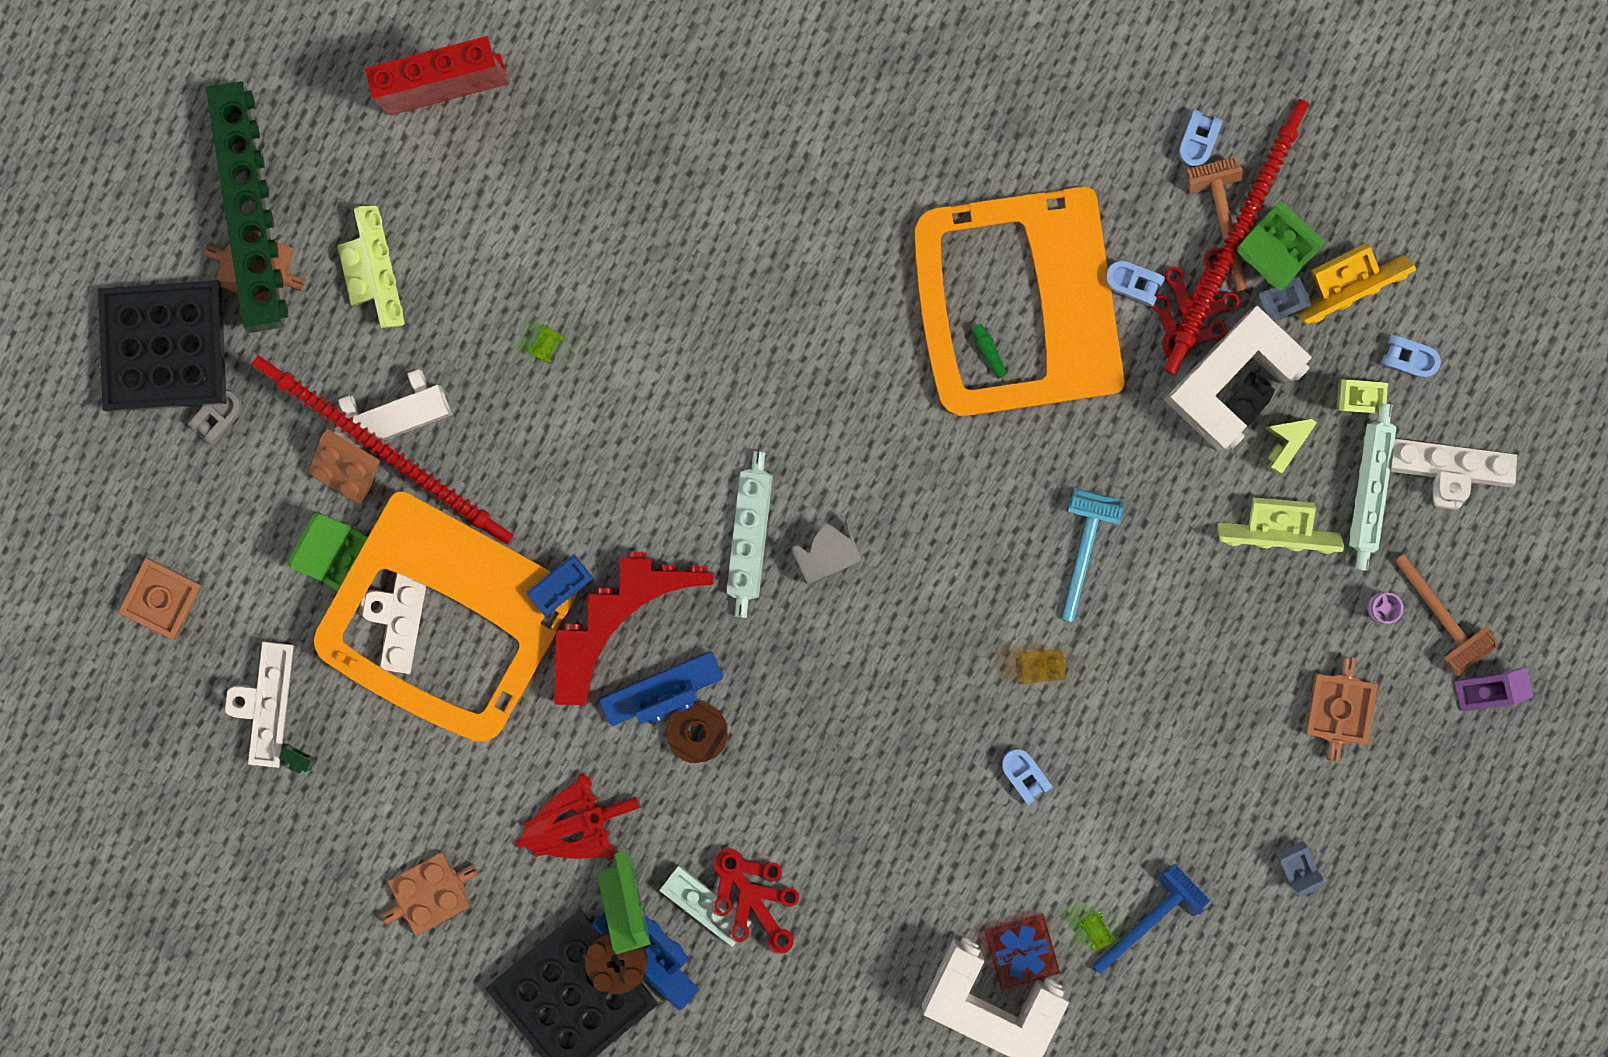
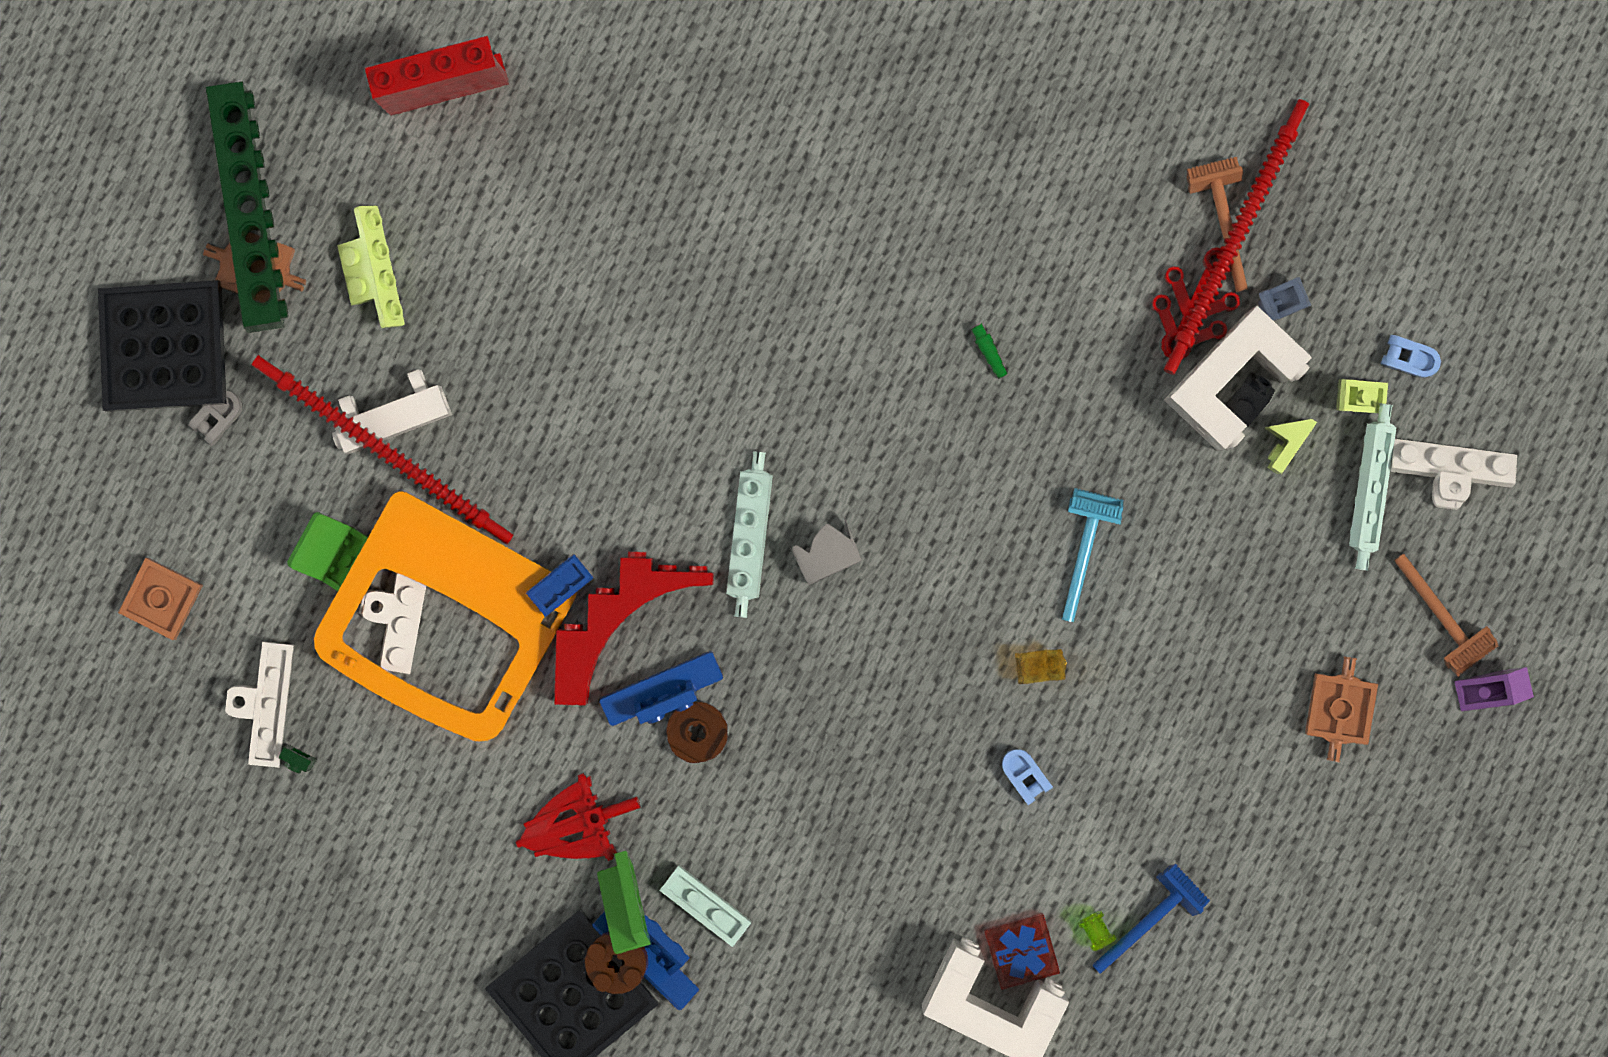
(344, 466): nougat plate -> none
(429, 894): nougat plate -> none
(545, 343): clear neon green bush -> none
(750, 897): red plant -> none
(1073, 294): light orange door -> none
(1123, 277): light blue plate -> none
(1194, 148): light blue plate -> none
(1280, 245): bright green bracket -> none
(1281, 525): yellowish green bracket -> none
(1300, 869): sand blue bracket -> none
(1349, 279): yellow bracket -> none
(1391, 607): lavender wheel -> none

